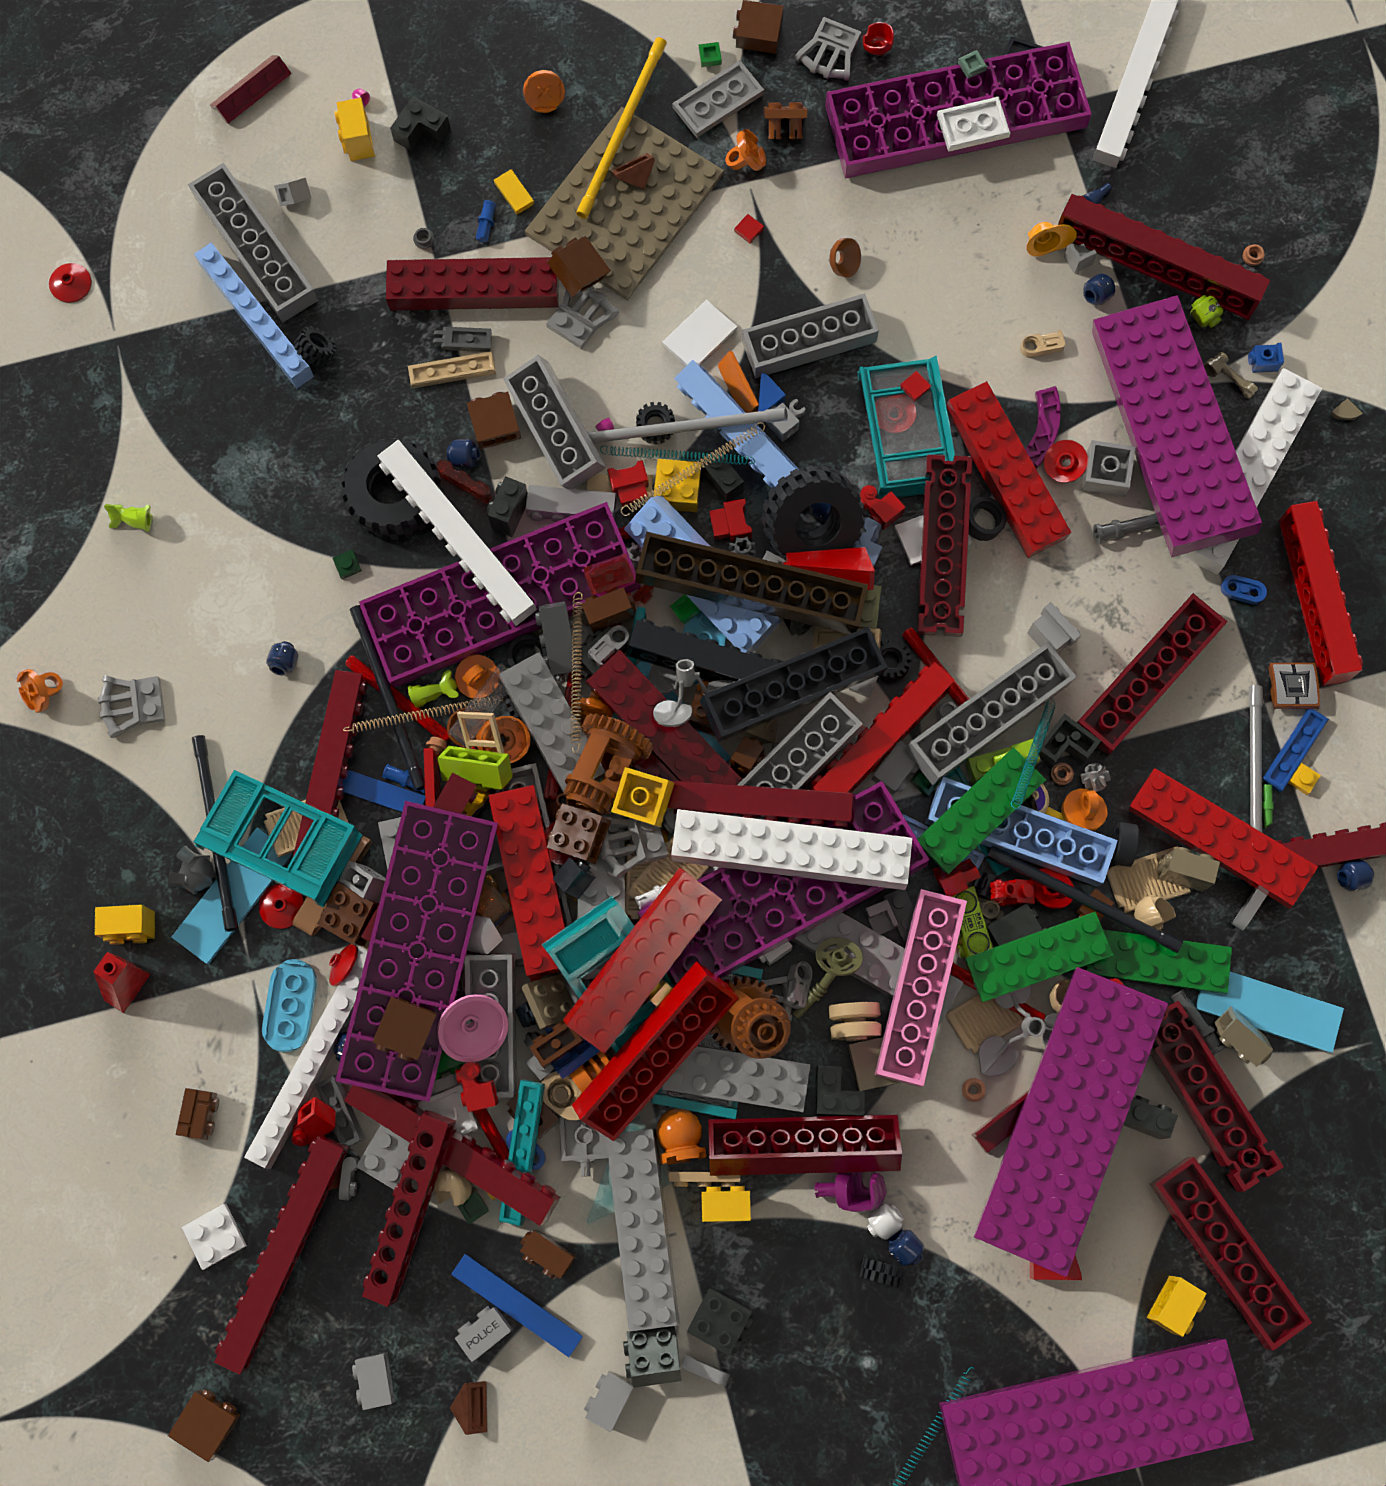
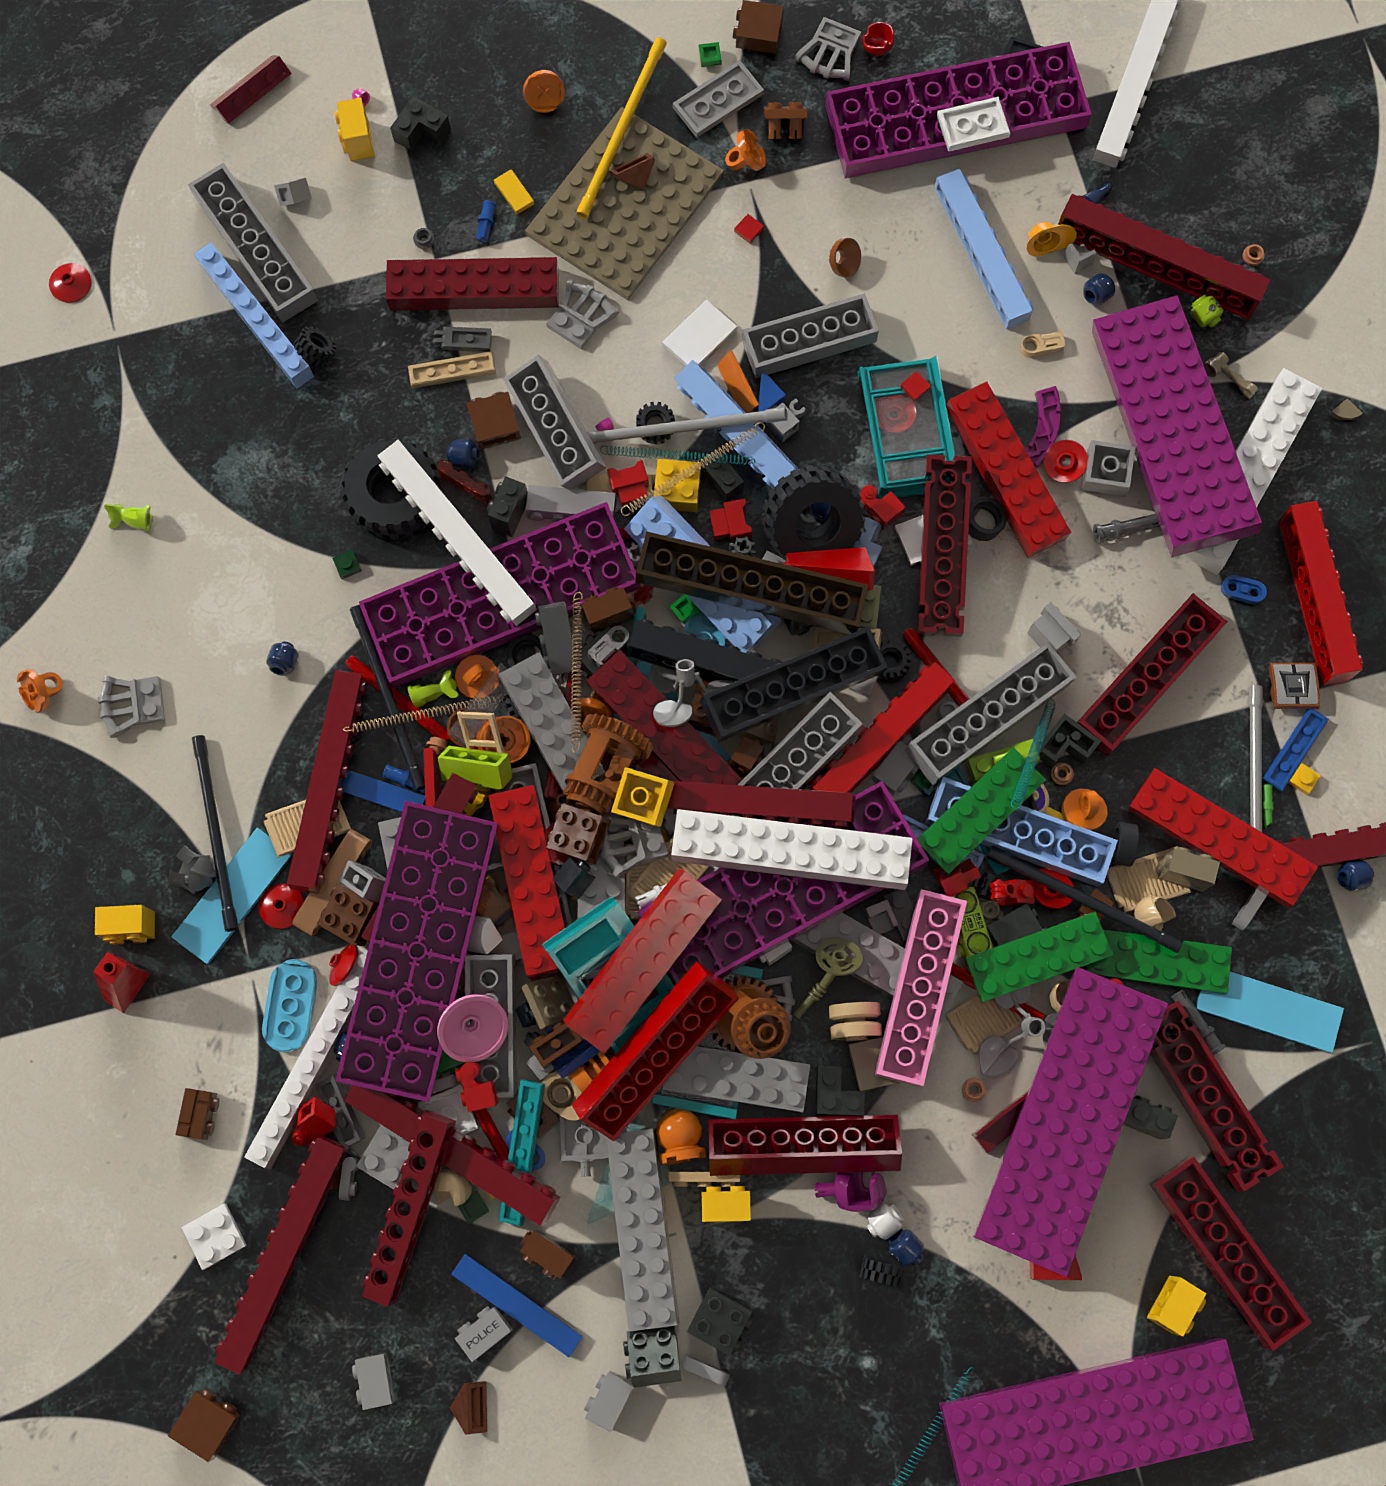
(319, 857): teal piece -> none
(404, 1028): reddish brown brick -> none
(578, 265): reddish brown brick -> none
(609, 574): clear red brick -> none
(659, 992): yellow plate -> none
(798, 988): light grey piece -> none
(972, 64): sand green tile -> none
(983, 248): none -> light blue brick
(1095, 777): light grey gear -> none
(1244, 1037): dark tan brick -> none
(1261, 363): blue brick -> none

